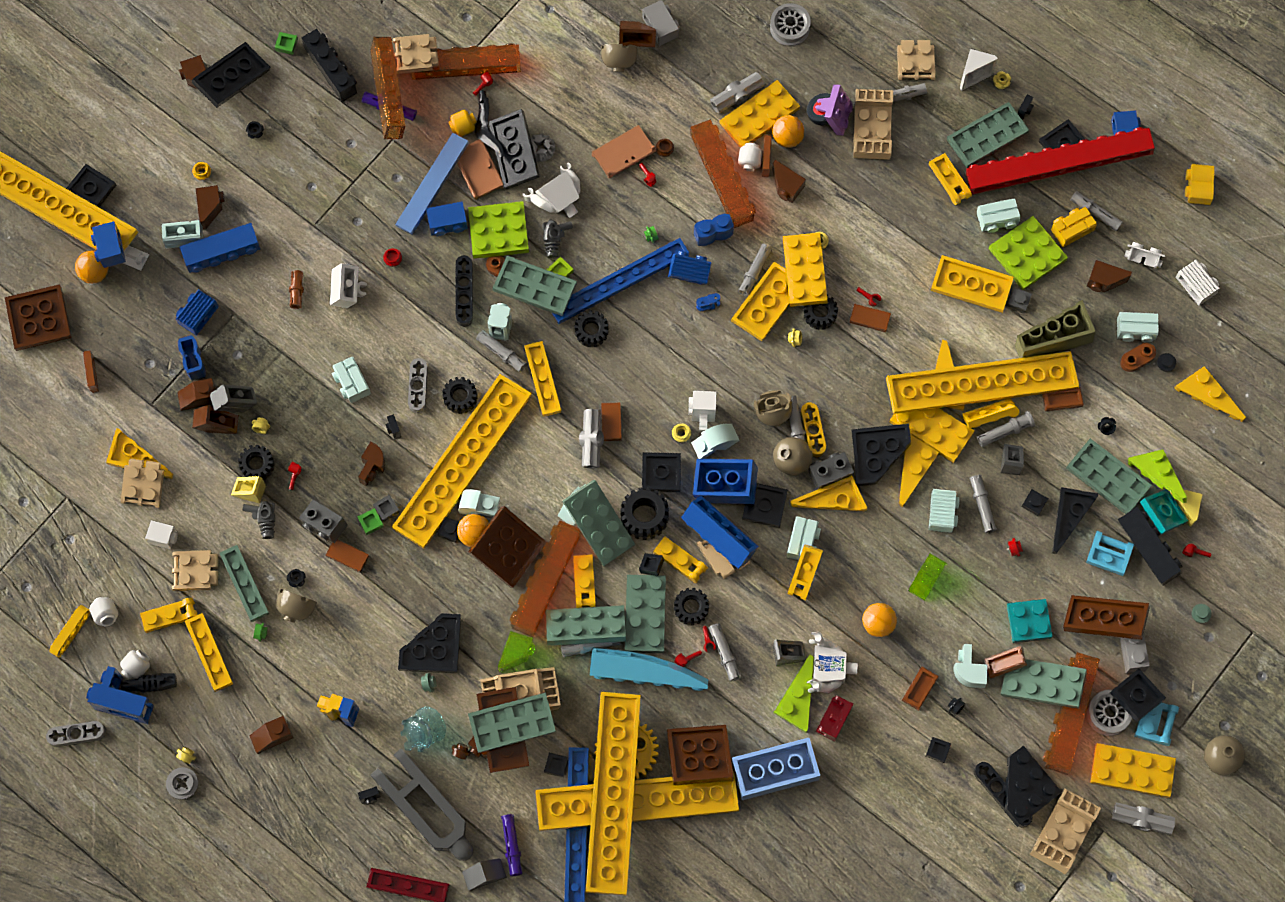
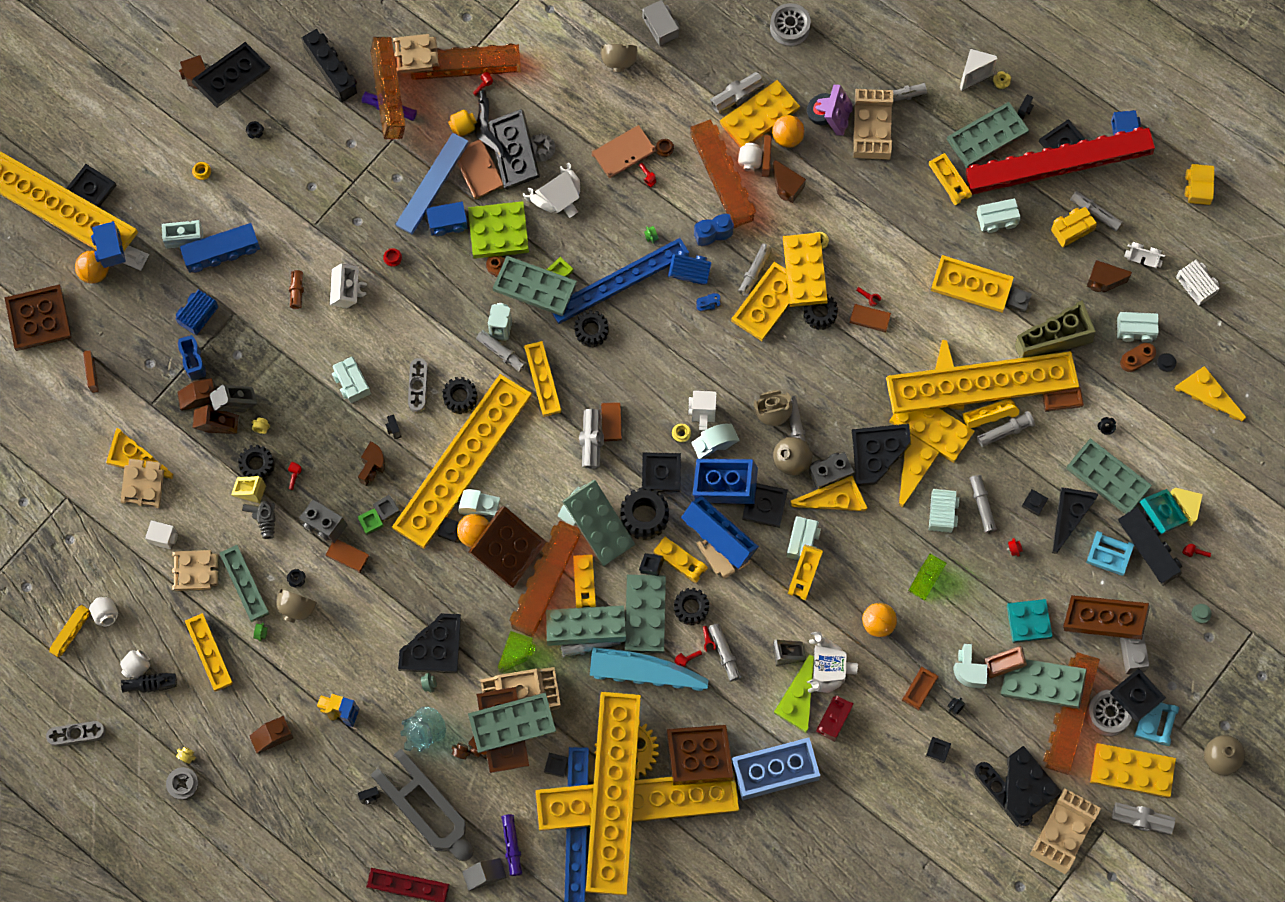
(111, 700): blue brick -> none
(168, 615): yellow plate -> none
(209, 204): reddish brown slope -> none
(286, 43): bright green plate -> none
(464, 290): black beam -> none
(552, 235): dark grey piece -> none
(636, 34): reddish brown slope -> none
(795, 337): light yellow plate -> none
(815, 415): yellow beam -> none
(915, 59): tan plate -> none
(1012, 459): dark grey slope -> none
(1028, 253): lime plate -> none
(1159, 470): lime wing -> none

